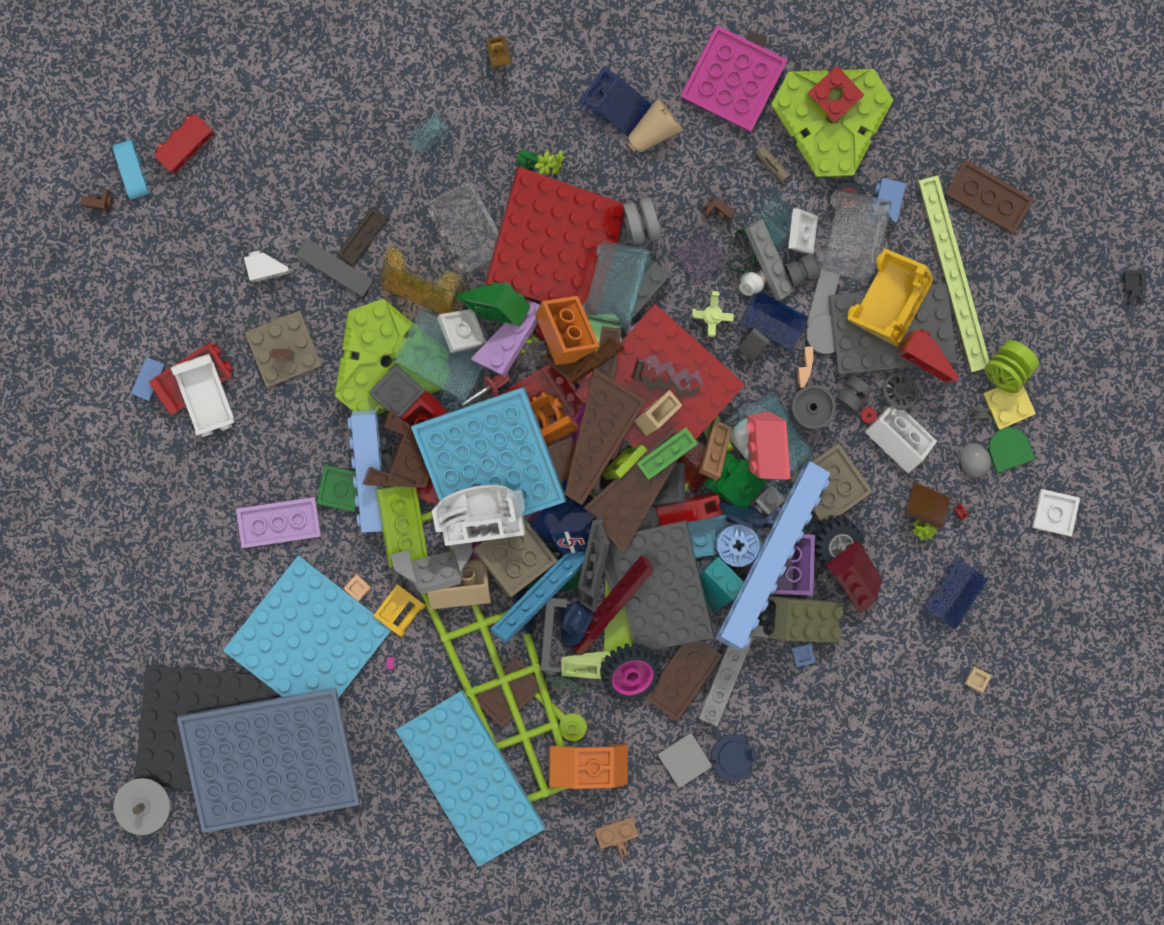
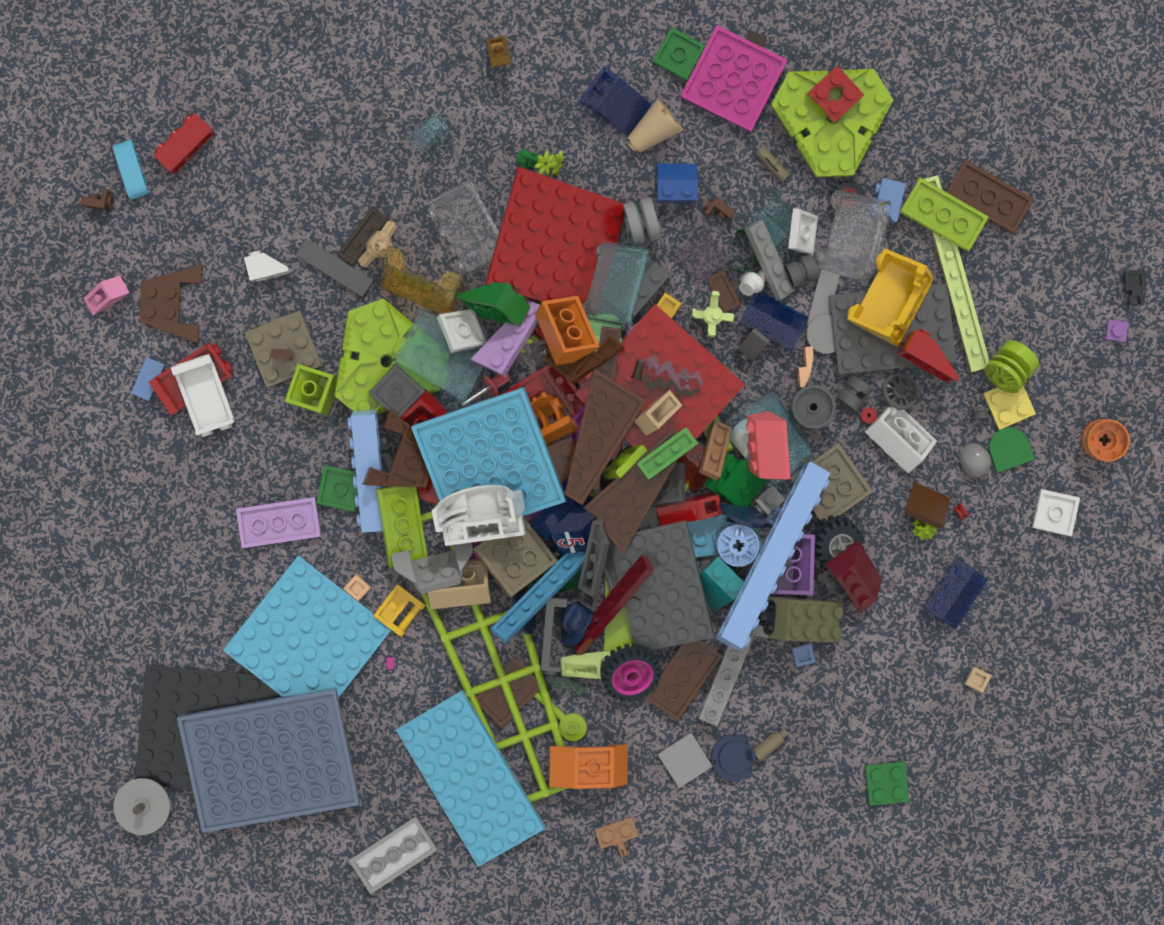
(106, 294): none -> bright pink slope
(162, 302): none -> reddish brown wing
(312, 390): none -> lime slope
(378, 244): none -> tan bush
(393, 854): none -> piece
(668, 305): none -> yellow plate
(677, 183): none -> blue slope
(678, 54): none -> green plate
(727, 299): none -> reddish brown tile
(770, 744): none -> dark tan cylinder
(887, 783): none -> green plate
(944, 214): none -> lime tile
(1116, 330): none -> medium lavender plate
(1117, 440): none -> orange wheel

